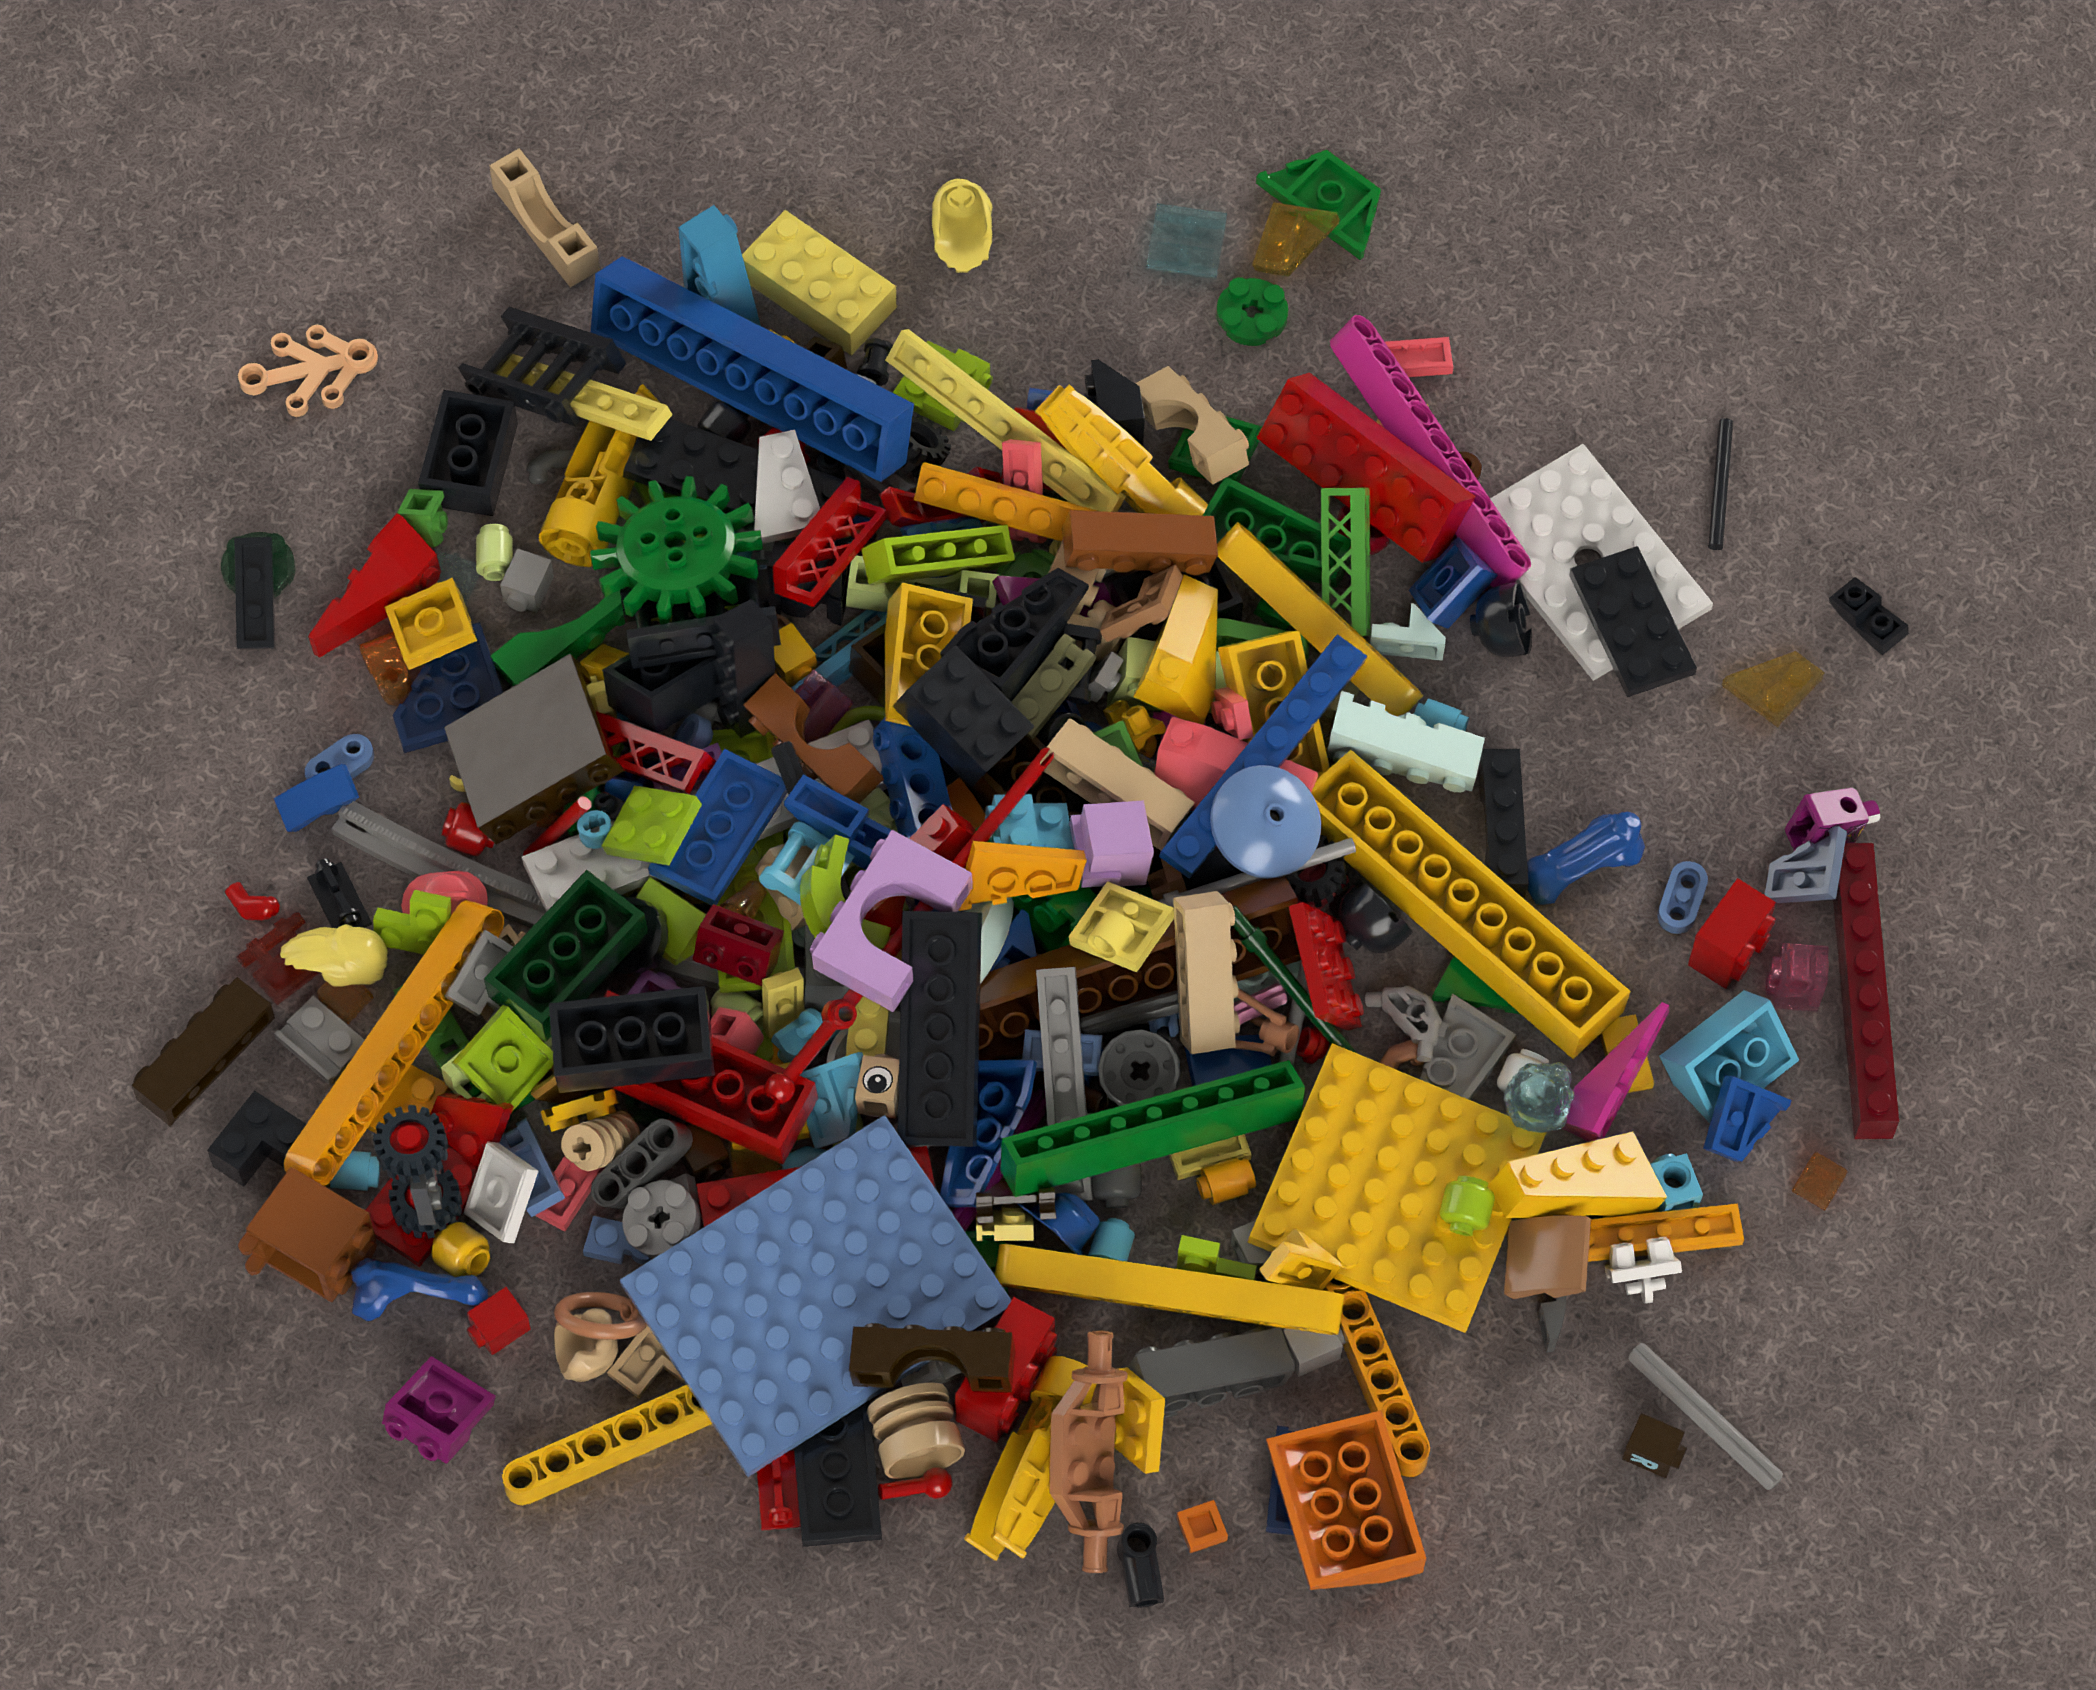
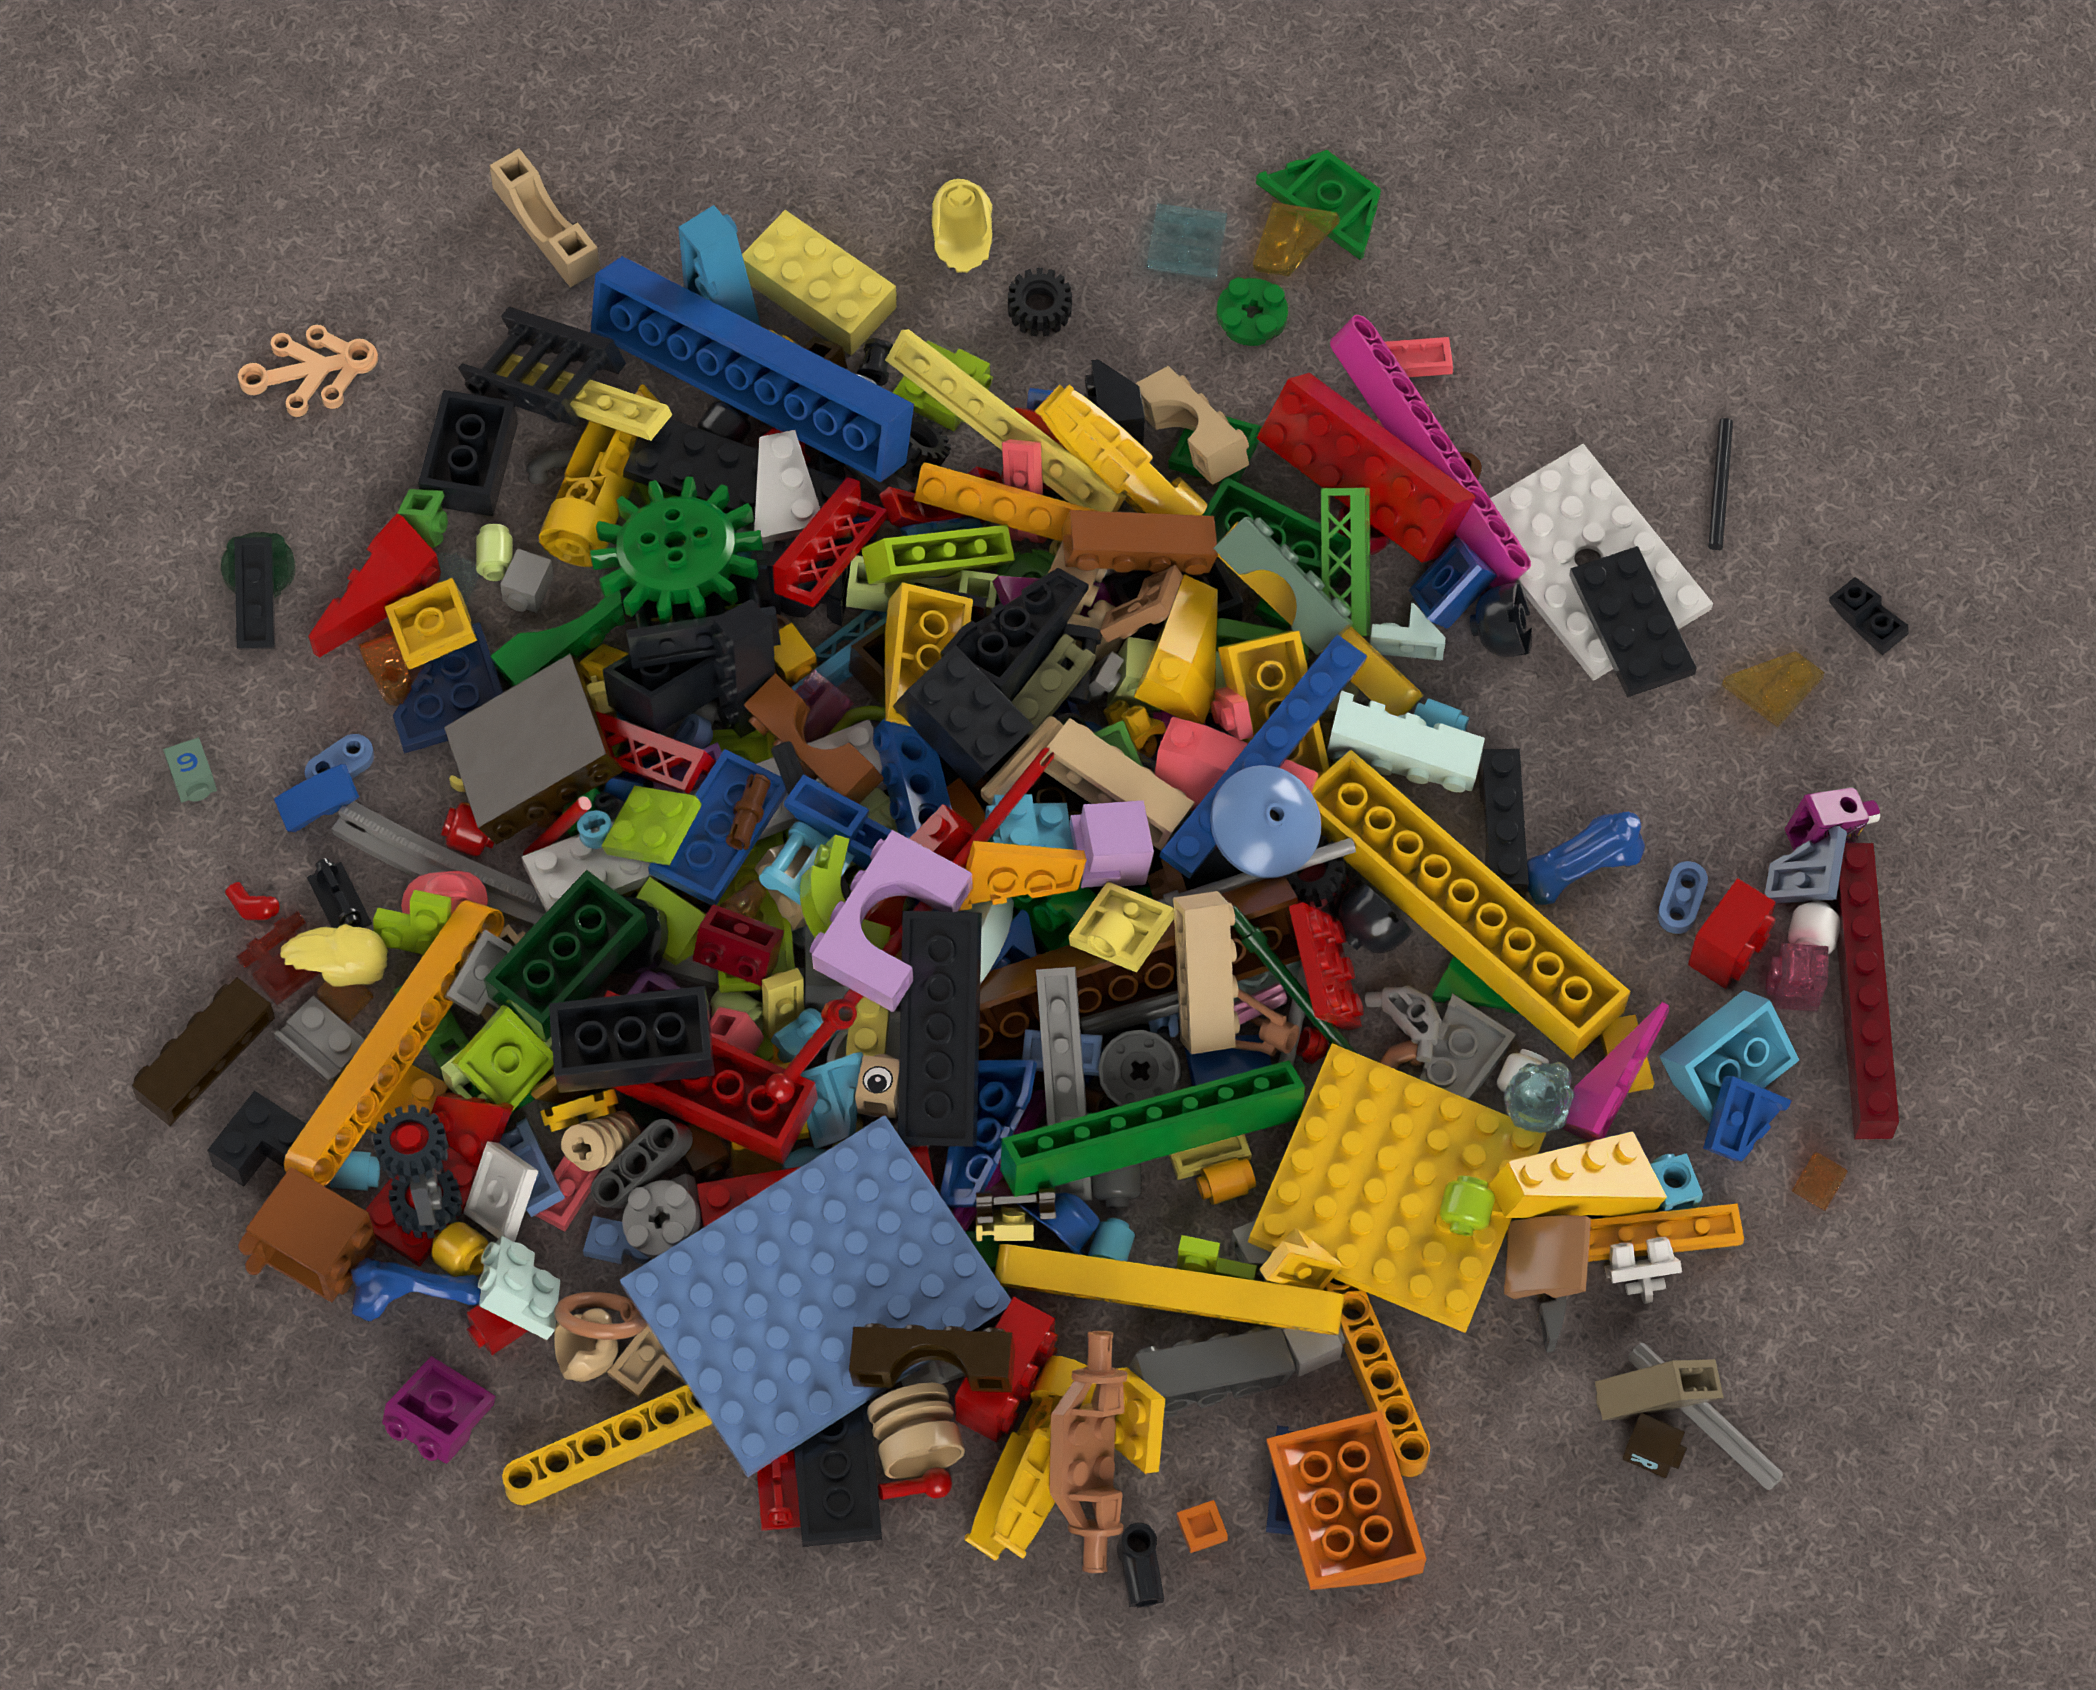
(190, 770): none -> sand green brick
(517, 1288): none -> light aqua plate
(748, 812): none -> reddish brown pin
(1021, 759): none -> tan axle
(1039, 284): none -> black tyre
(1252, 549): none -> sand green arch
(1658, 1389): none -> dark tan slope
(1815, 925): none -> white head

